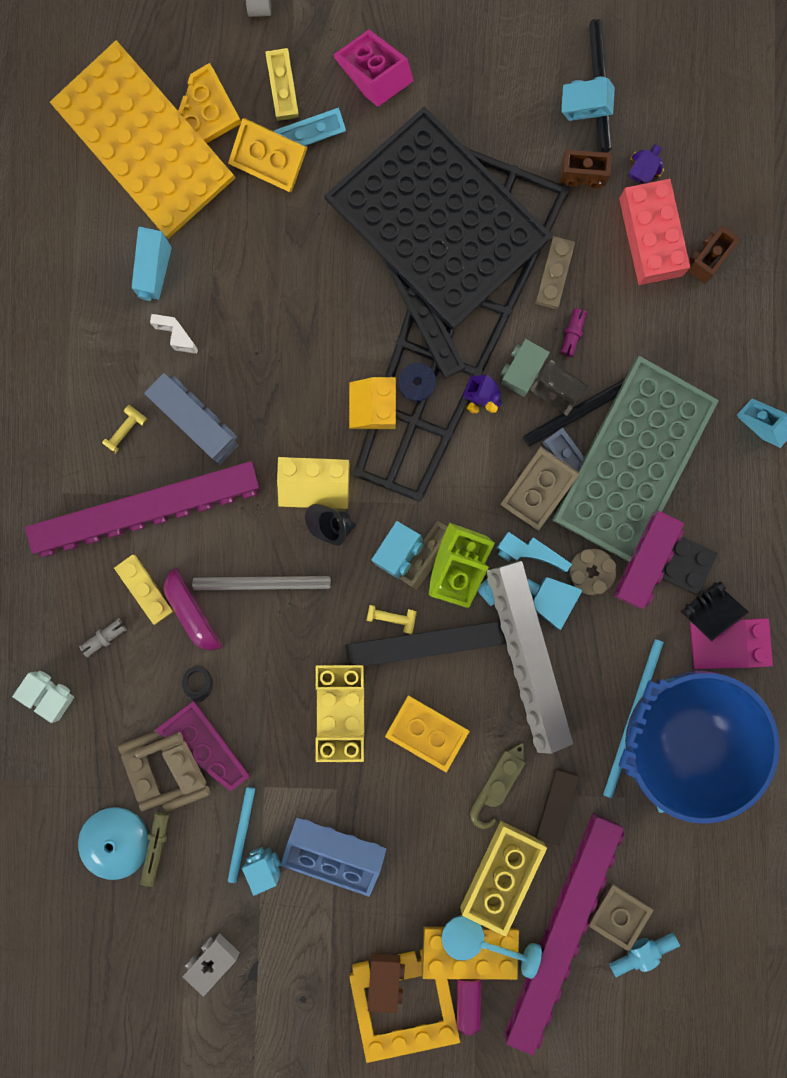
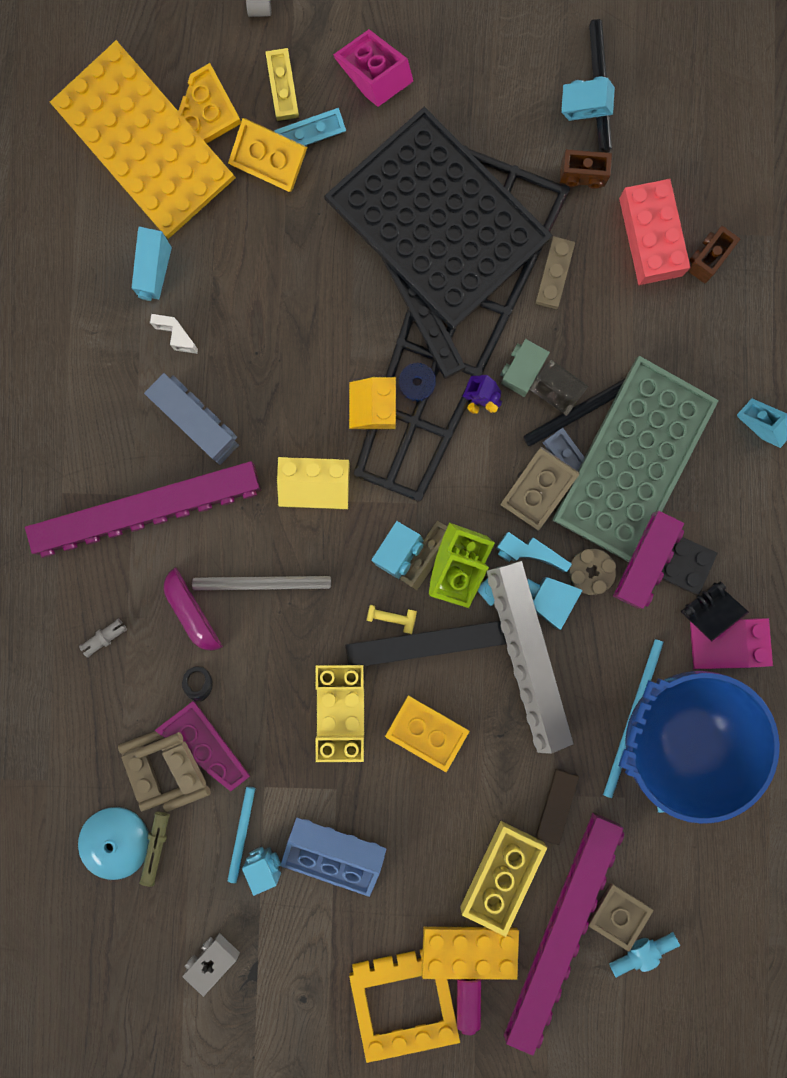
(48, 698): light aqua piece -> none
(134, 416): light yellow piece -> none
(144, 589): light yellow plate -> none
(329, 523): black piece -> none
(384, 983): reddish brown brick -> none
(465, 939): medium azure piece -> none
(498, 783): olive plate -> none
(573, 333): magenta pin -> none
(646, 165): dark purple piece -> none

